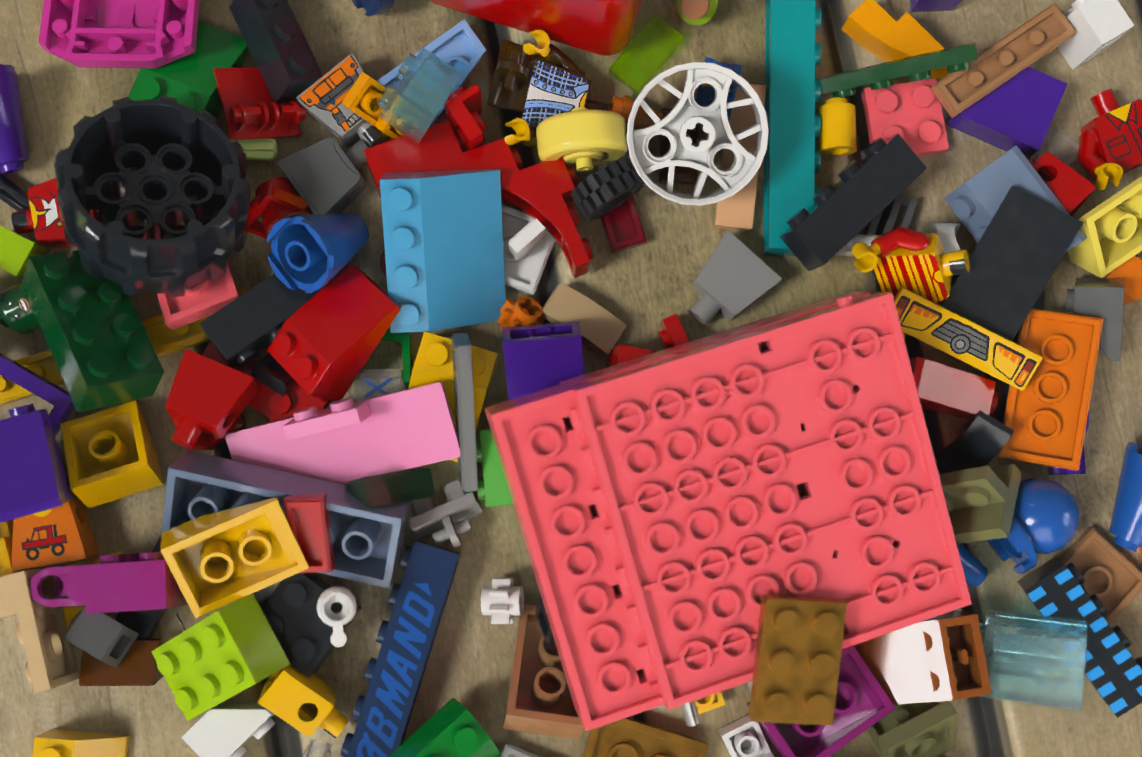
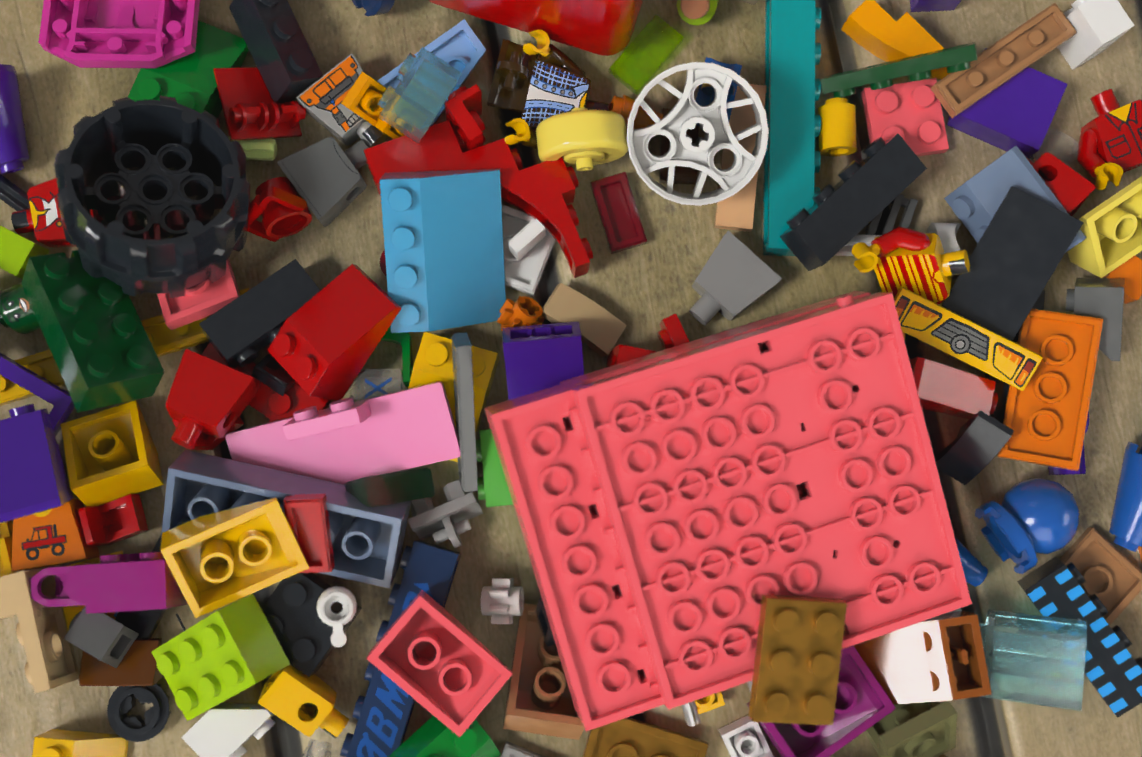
(113, 520): none -> red bracket
(134, 727): none -> black gear
(314, 248): blue cone -> none
(439, 663): none -> coral slope
(607, 189): black tyre -> none
(981, 501): olive bracket -> none

